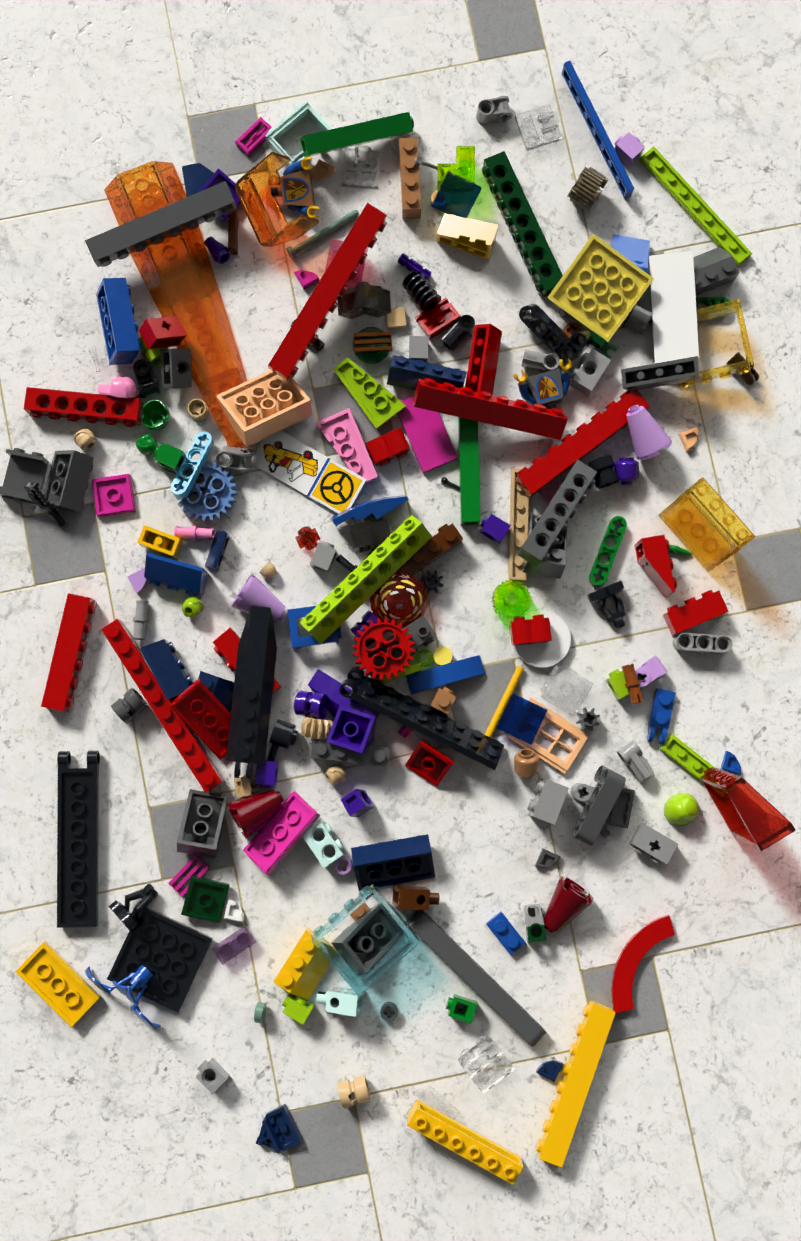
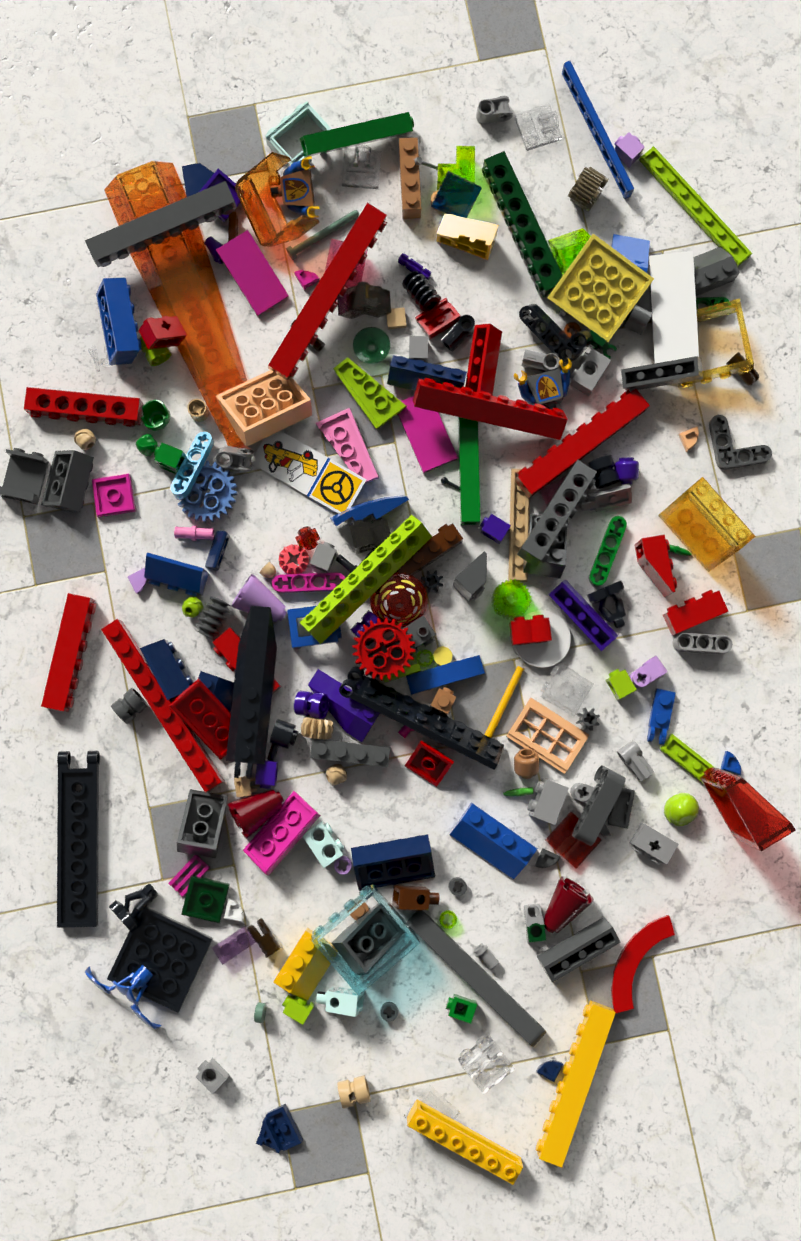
(39, 498): black piece -> none
(58, 984): yellow plate -> none
(120, 387): bright pink cap -> none
(140, 620): light grey pin -> none
(147, 381): black piece -> none
(160, 542): yellow brick -> none
(171, 375): dark grey brick -> none
(213, 617): none -> dark grey piece
(252, 272): none -> dark pink tile
(258, 137): dark pink tile -> none
(267, 941): none -> dark brown hinge
(292, 568): none -> coral gear
(309, 578): none -> dark pink beam
(322, 170): light nougat tile -> none
(352, 730): dark purple slope -> none
(357, 803): dark purple brick -> none
(366, 335): reddish brown tile -> none
(388, 447): red brick -> none
(442, 917): none -> clear neon green bush
(452, 885): none -> dark grey bush
(472, 579): none -> dark grey slope
(486, 956): none -> light grey pin
(493, 841): none -> blue slope
(505, 933): blue plate -> none
(519, 792): none -> bright green helmet
(521, 719): clear blue tile -> none
(566, 845): none -> clear red slope
(567, 247): none -> clear neon green slope
(578, 949): none -> dark grey brick
(583, 615): none -> dark purple brick
(607, 498): none -> light grey hinge
(632, 684): dark orange pin -> none
(646, 433): lavender cone -> none
(733, 455): none -> dark grey beam

